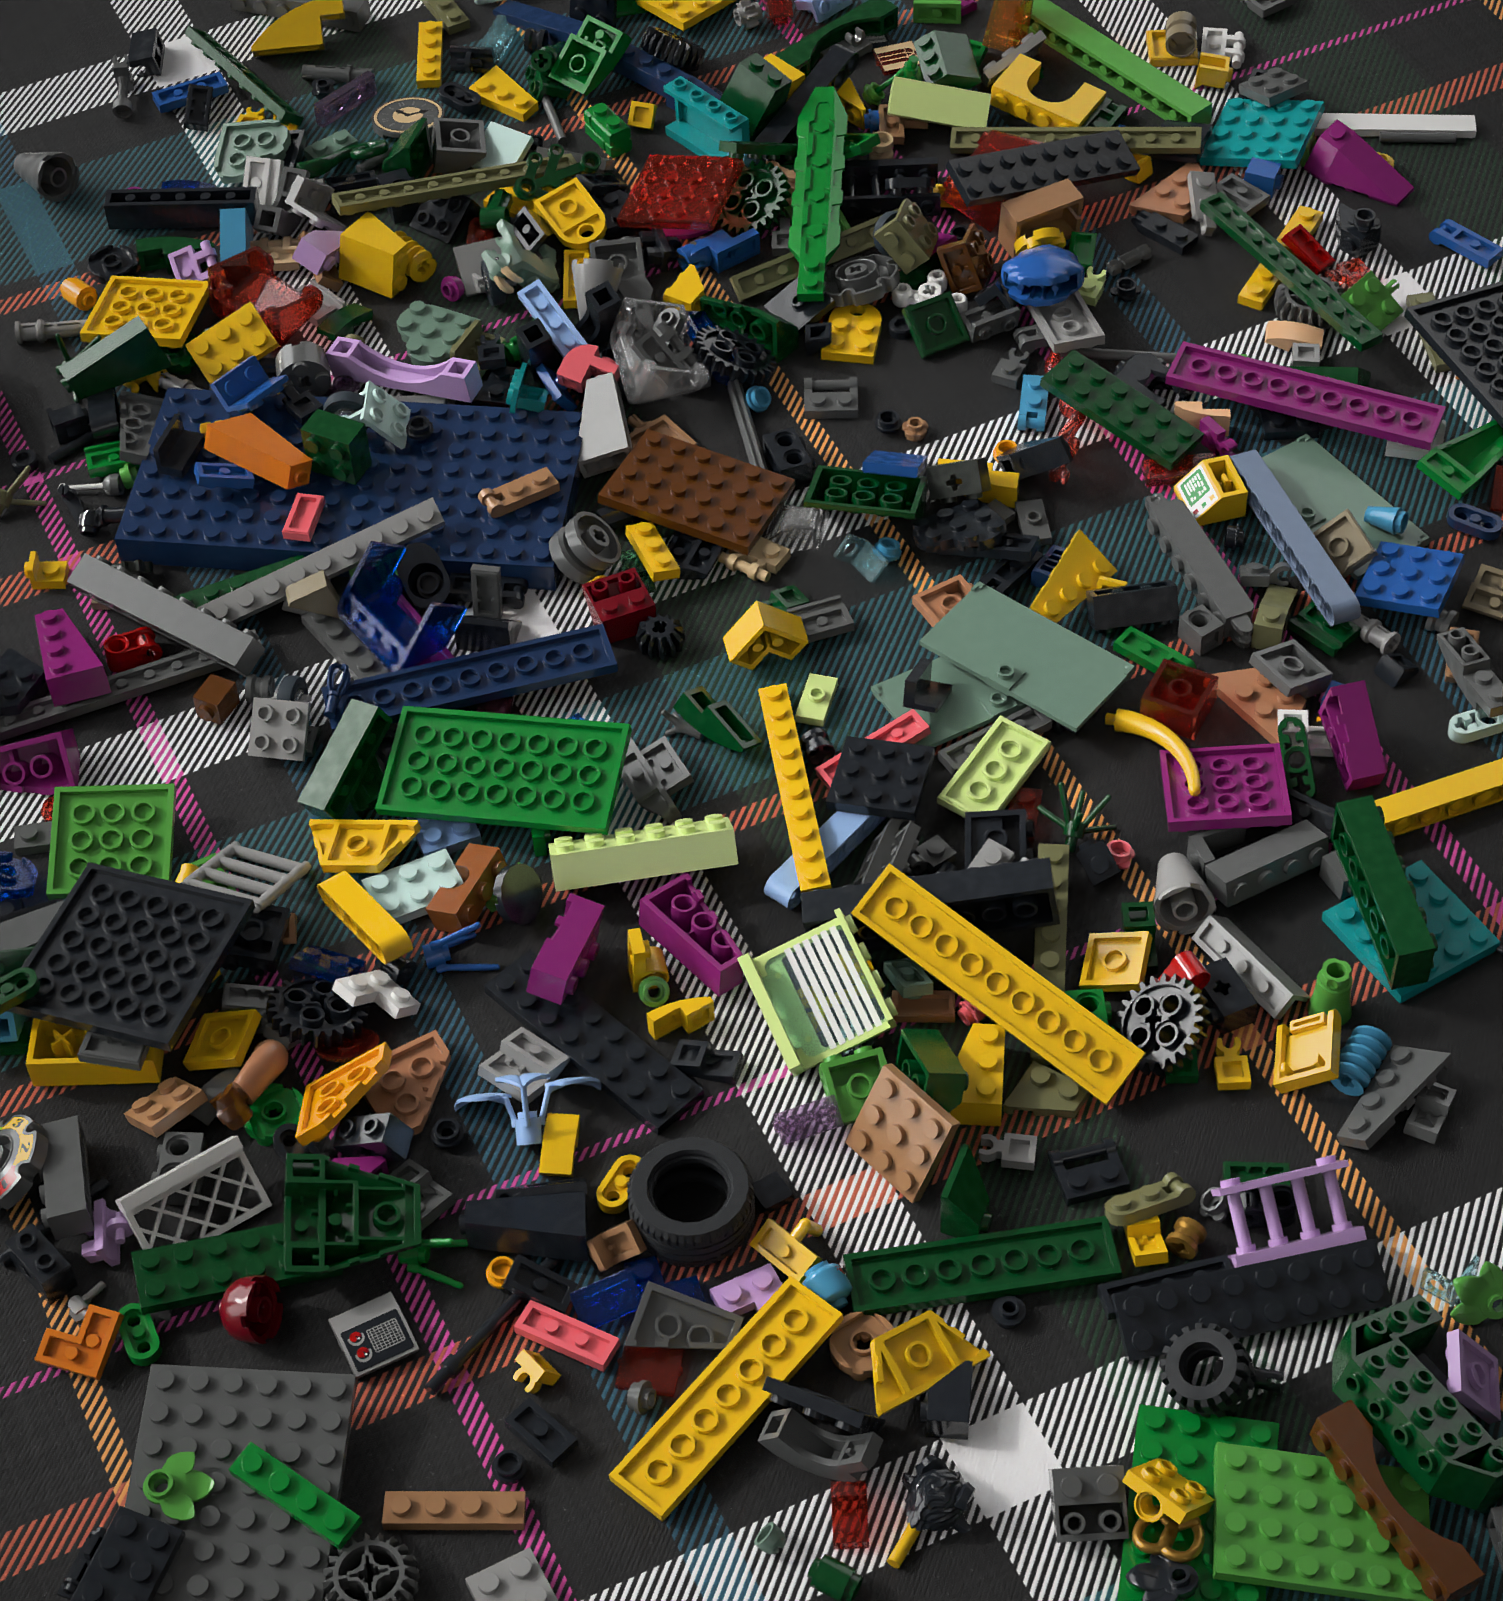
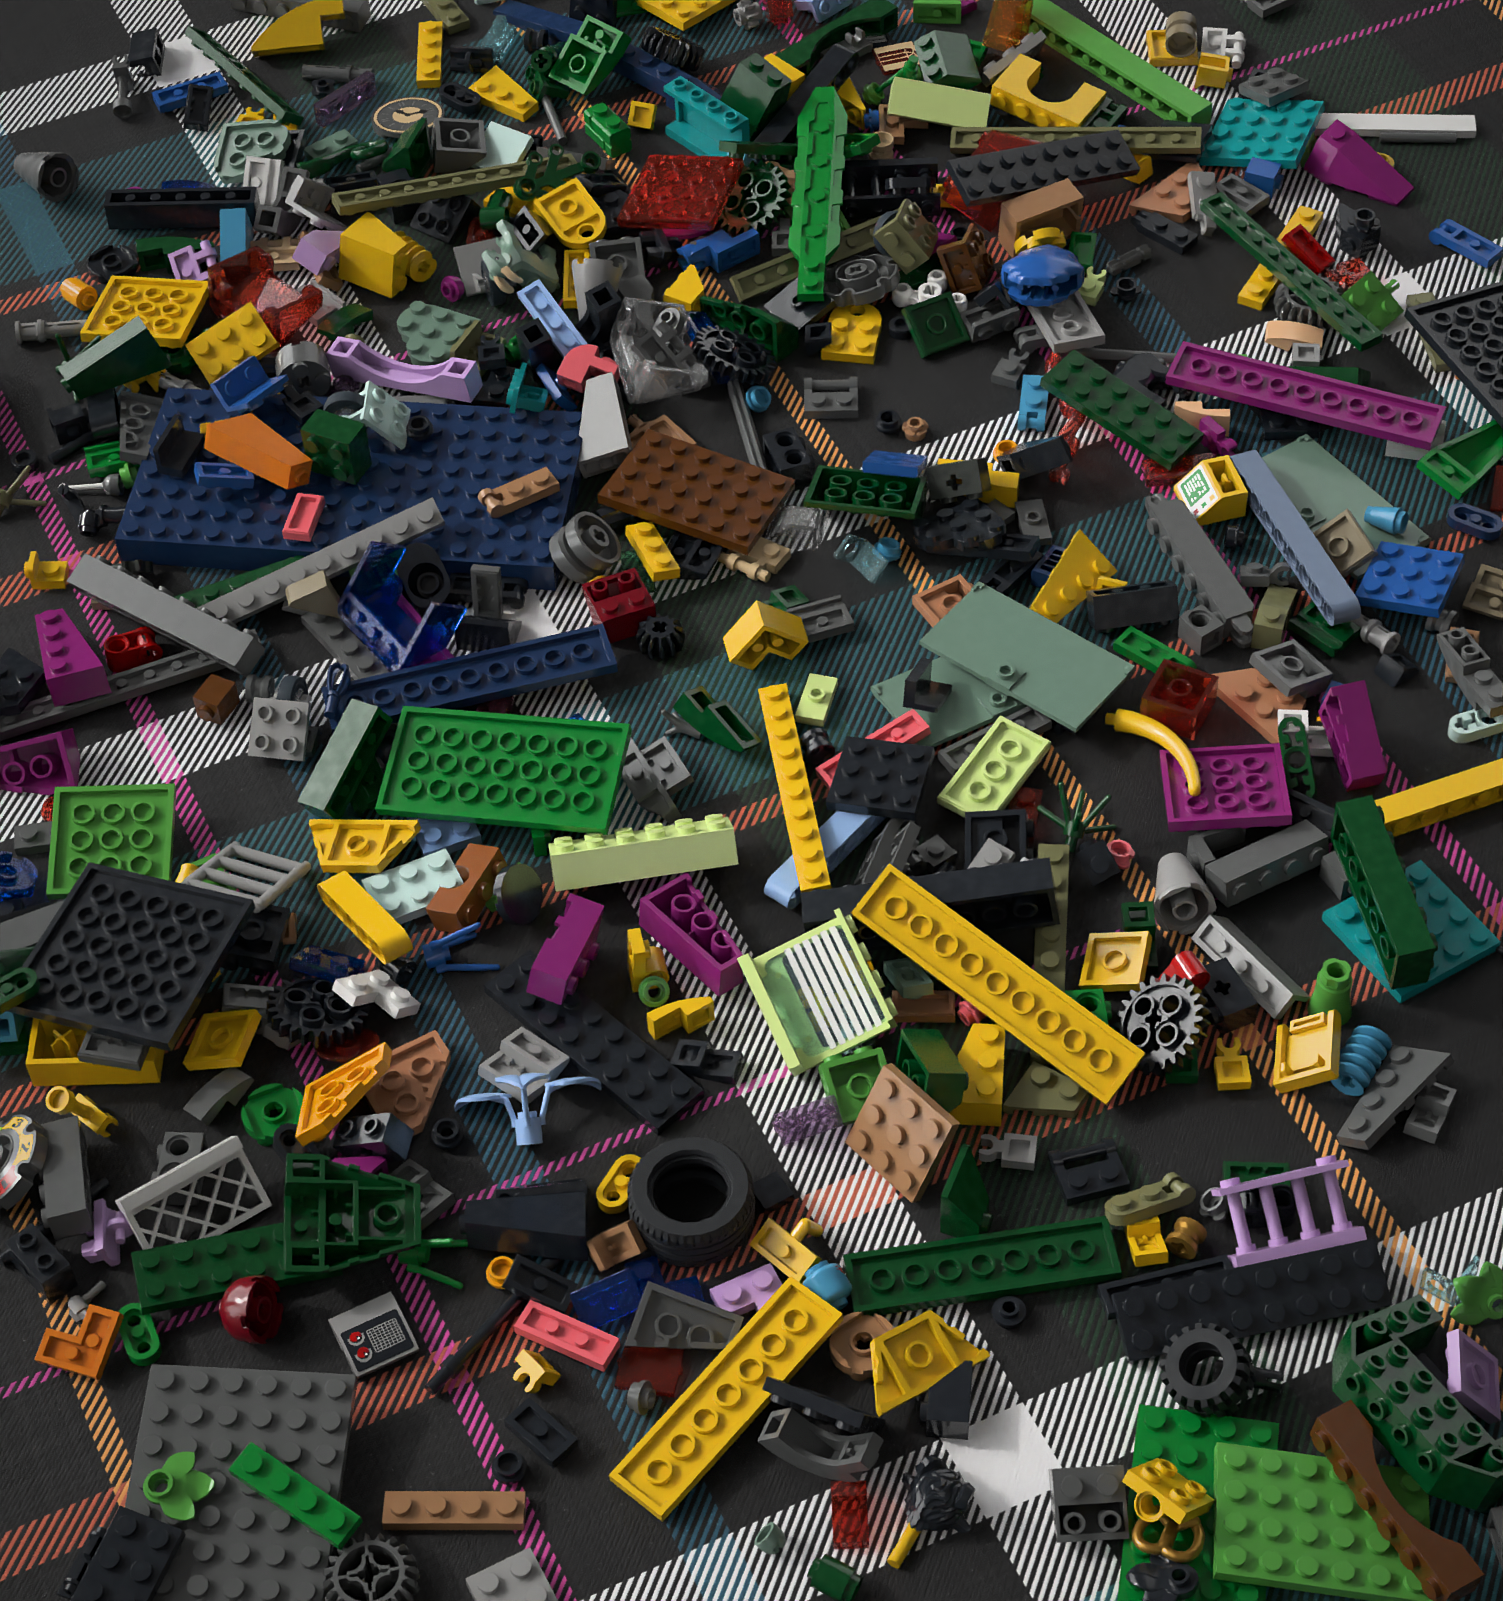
(64, 1101): none -> yellow bar
(165, 1106): medium nougat plate -> none
(259, 1071): nougat piece -> none
(559, 1145): yellow slope -> none

